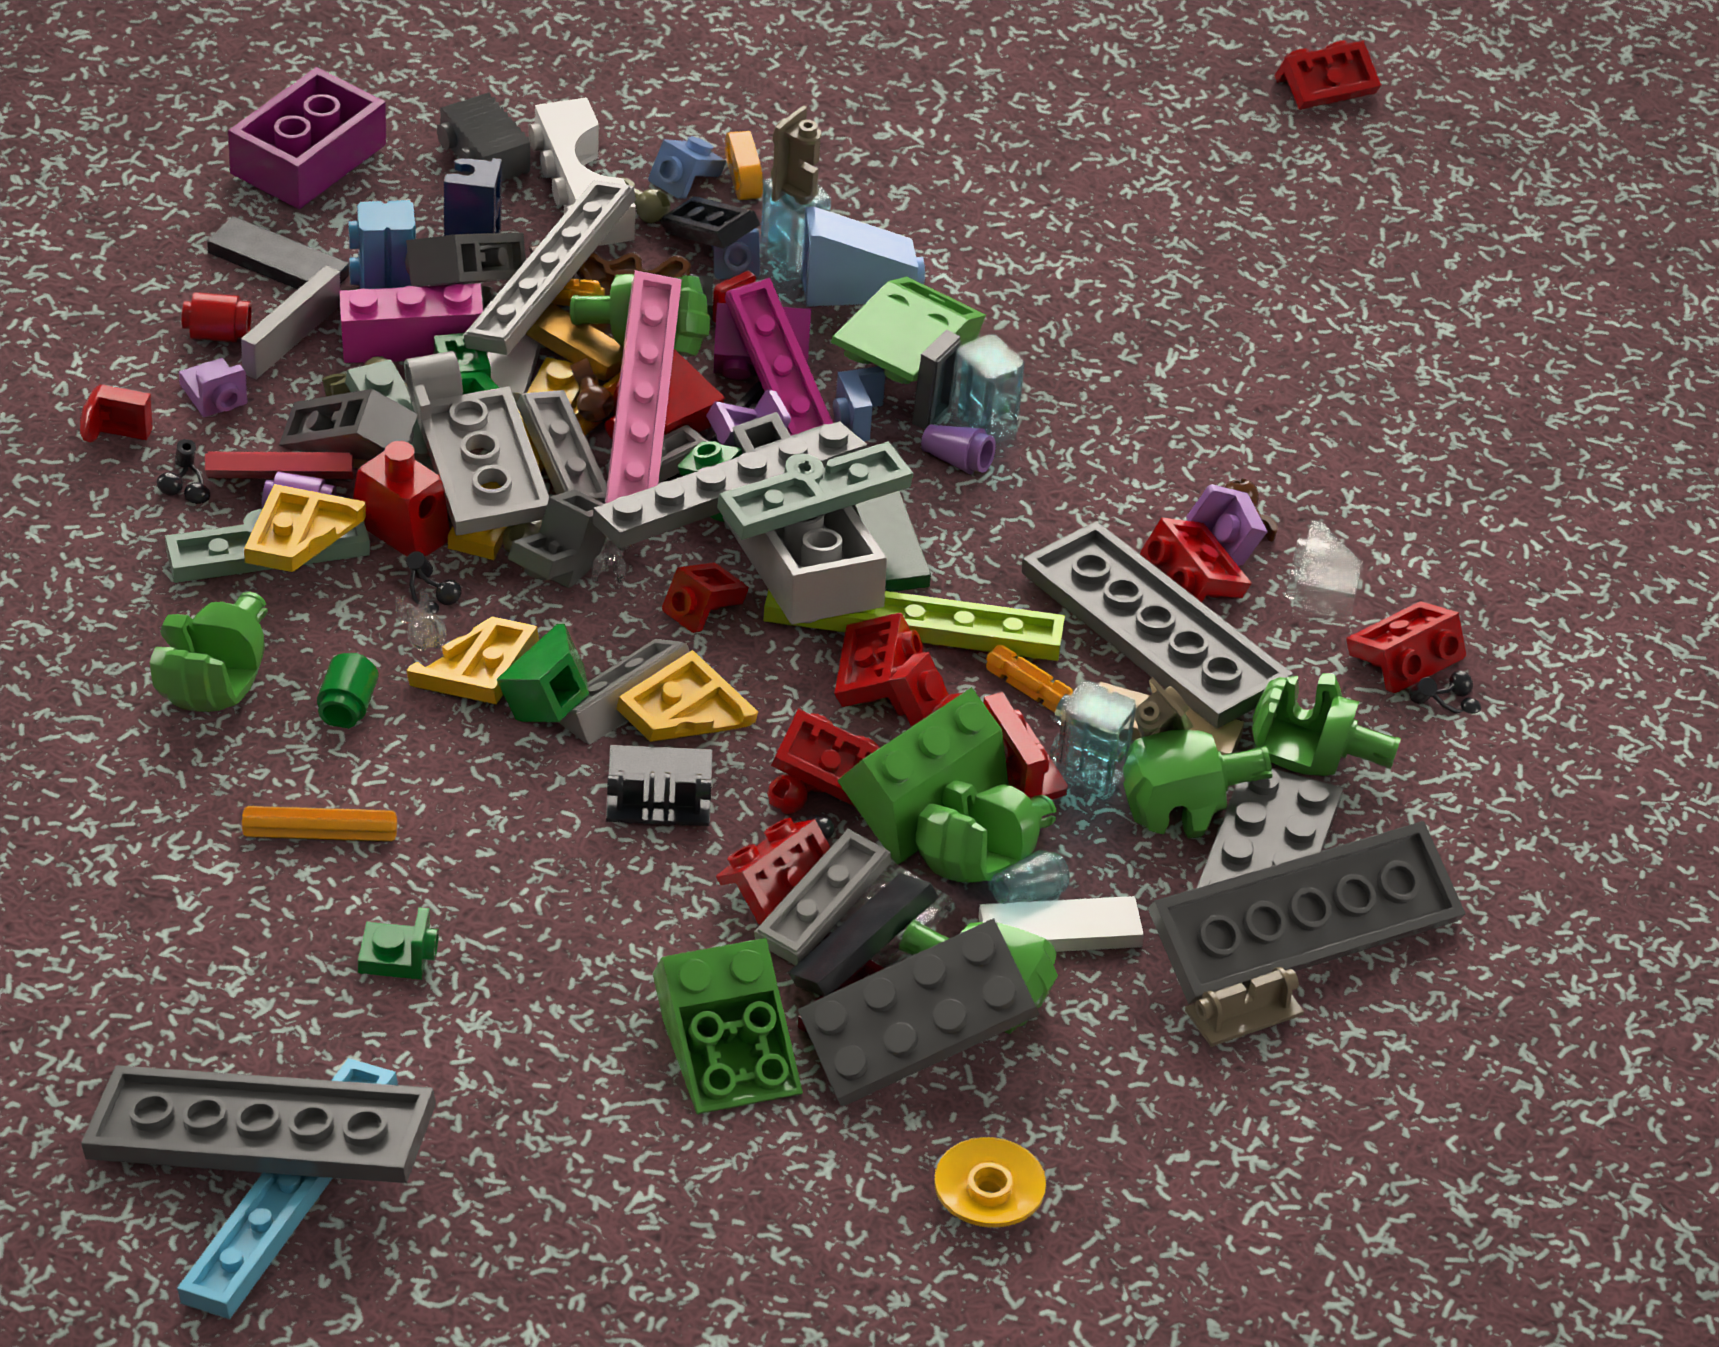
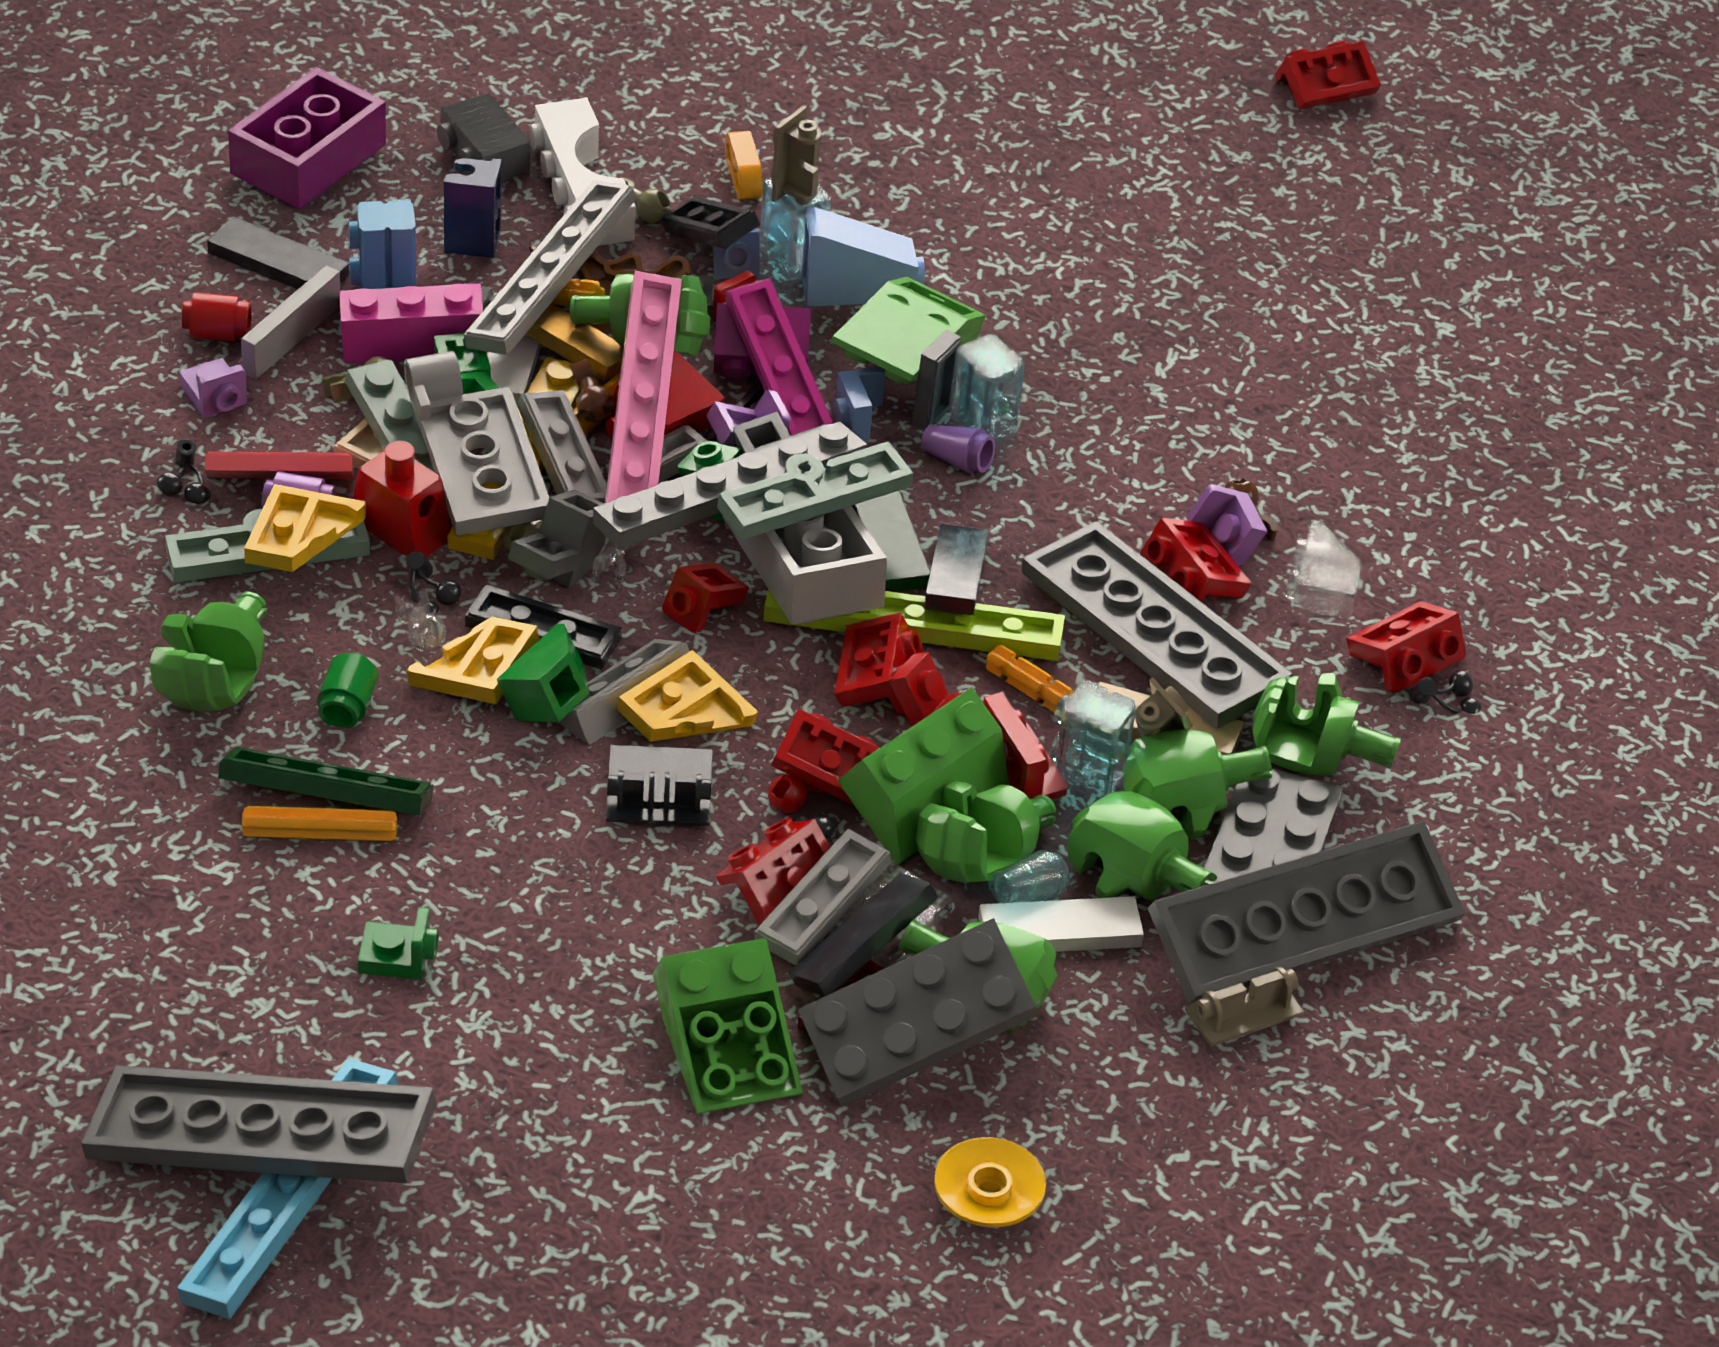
(116, 412): red plate -> none
(326, 780): none -> dark green tile
(348, 423): dark grey slope -> none
(464, 258): dark grey slope -> none
(591, 637): none -> black tile
(682, 161): medium blue bracket -> none
(956, 569): none -> tile
(1139, 847): none -> bright green piece

